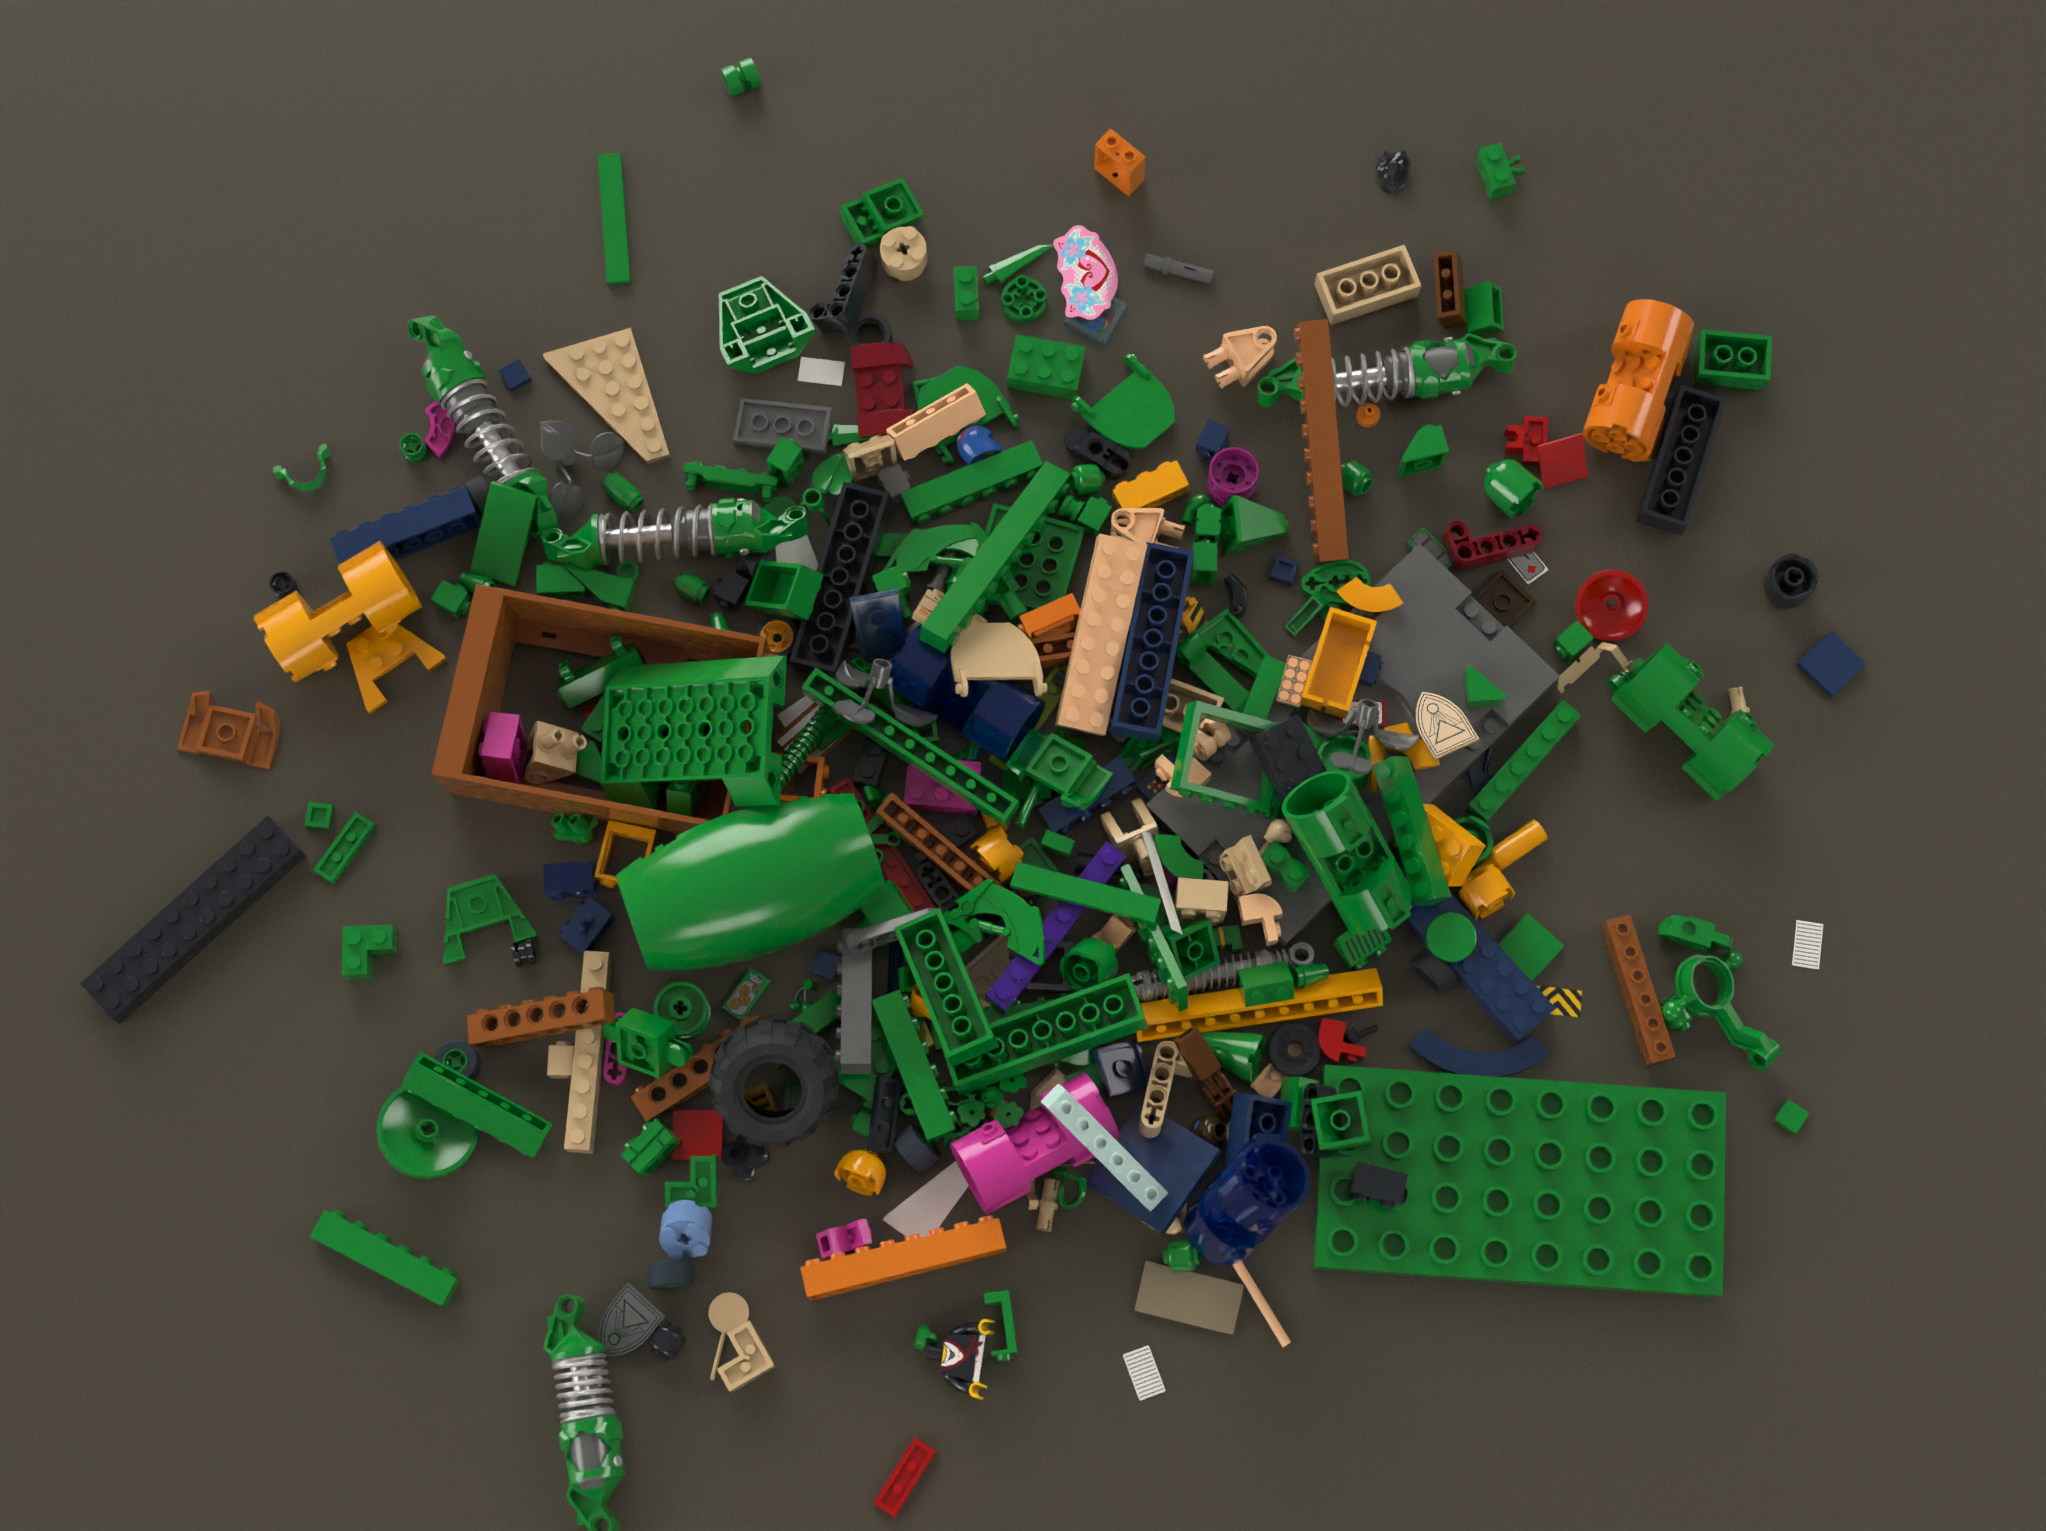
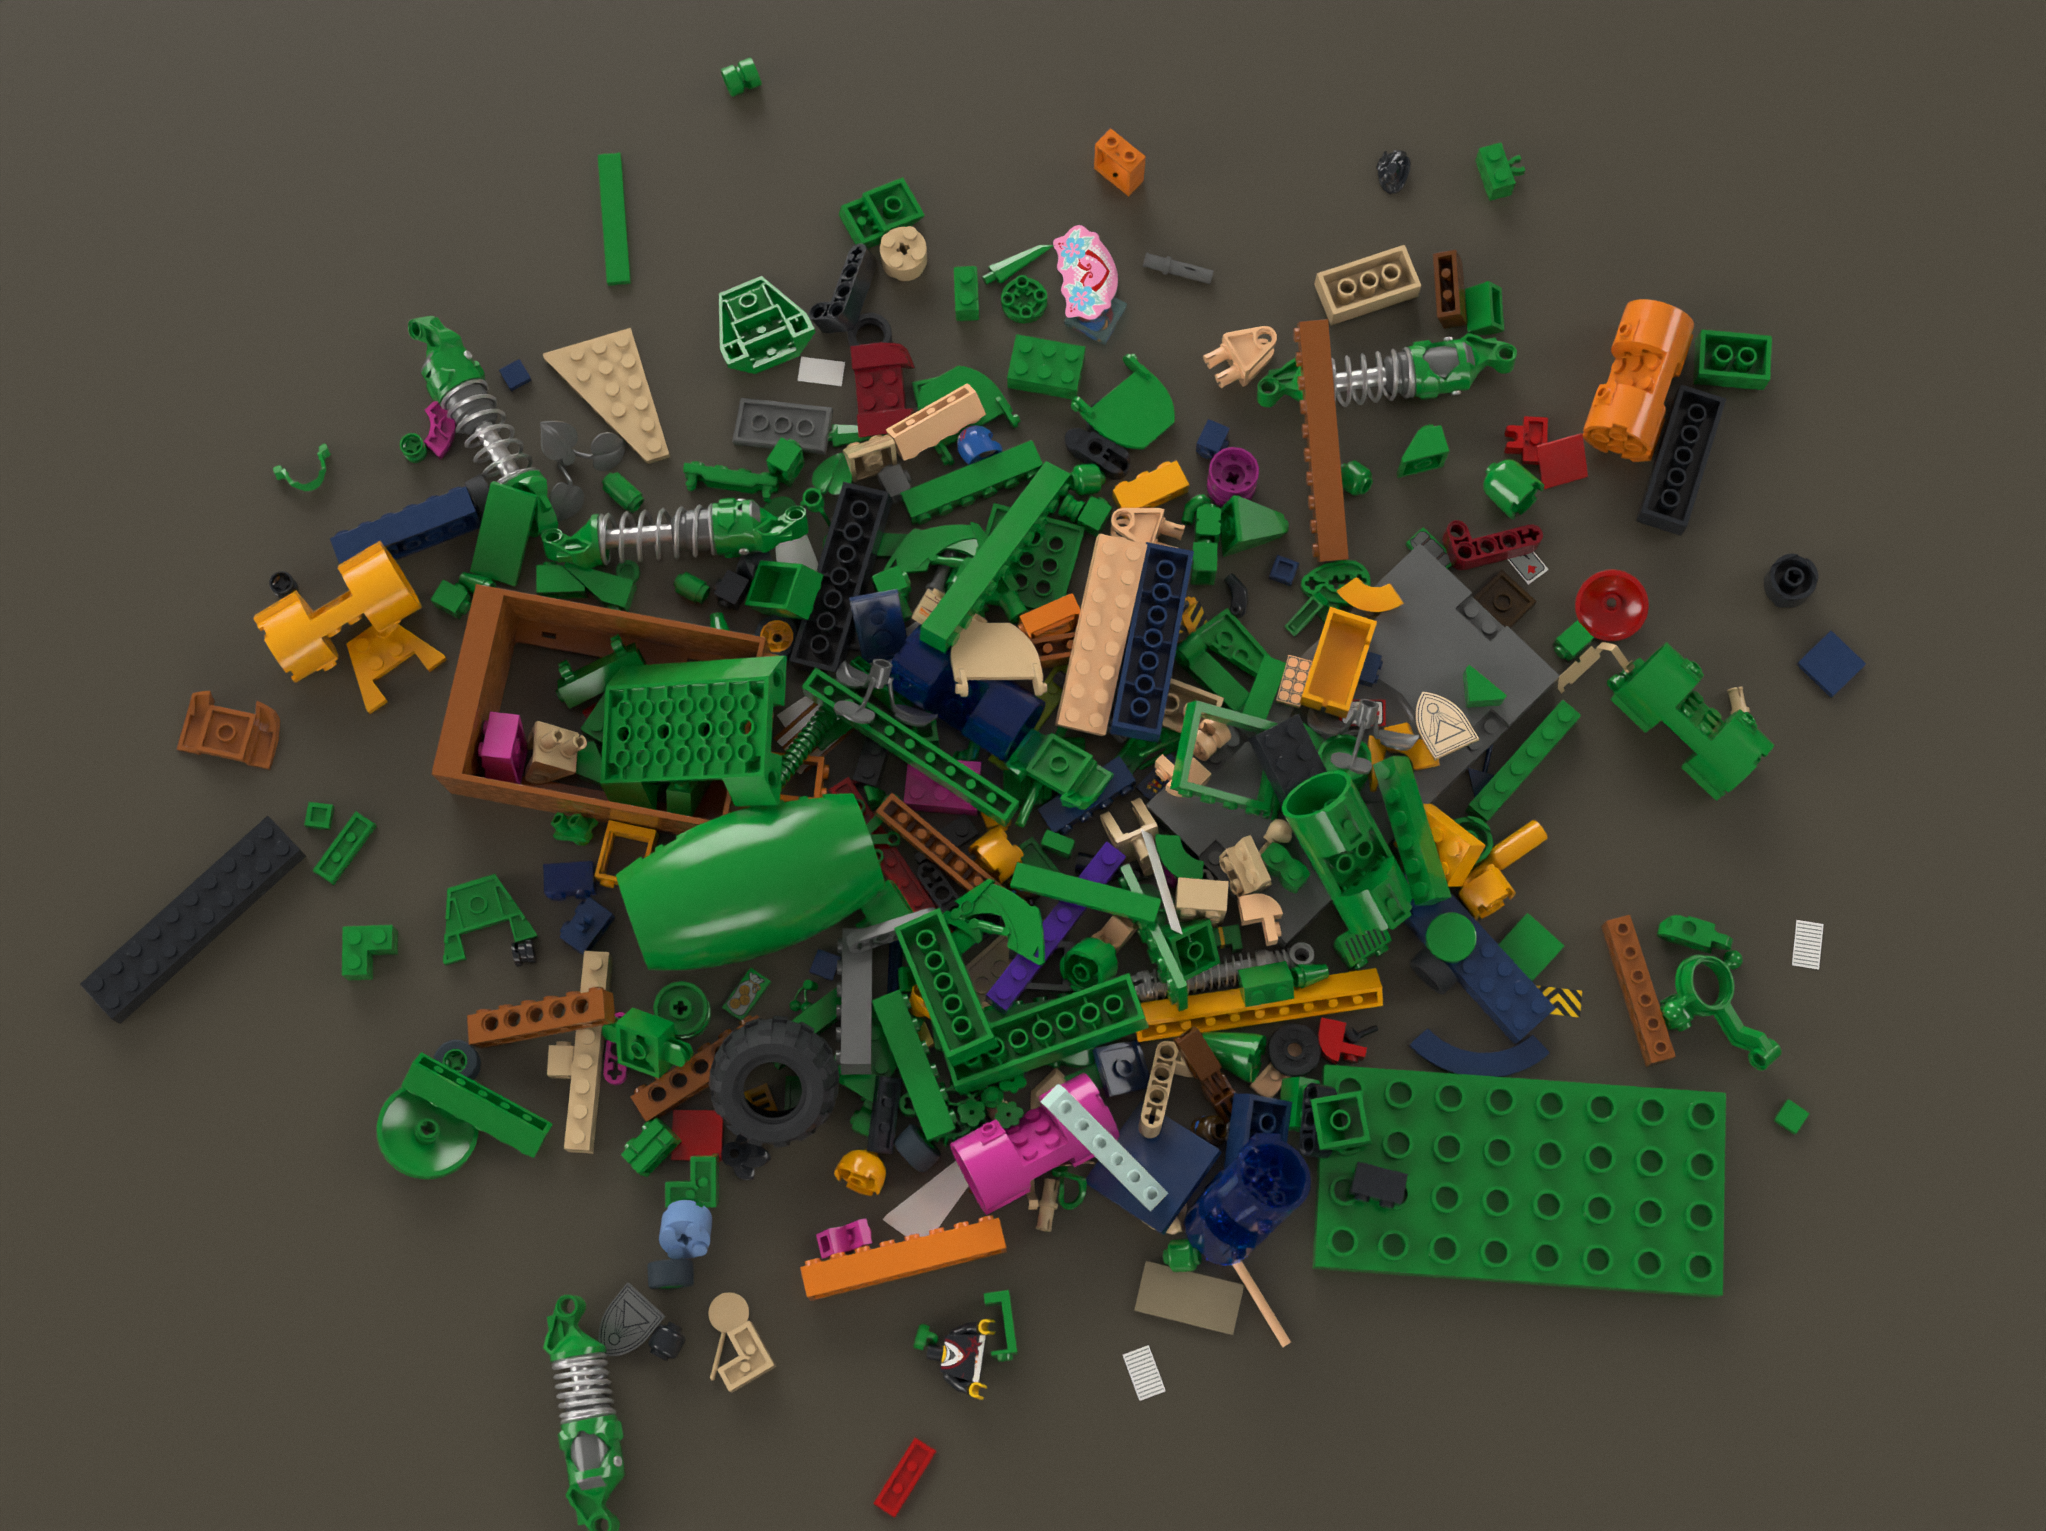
(384, 1258): green brick -> none
(1368, 415): orange tile -> none

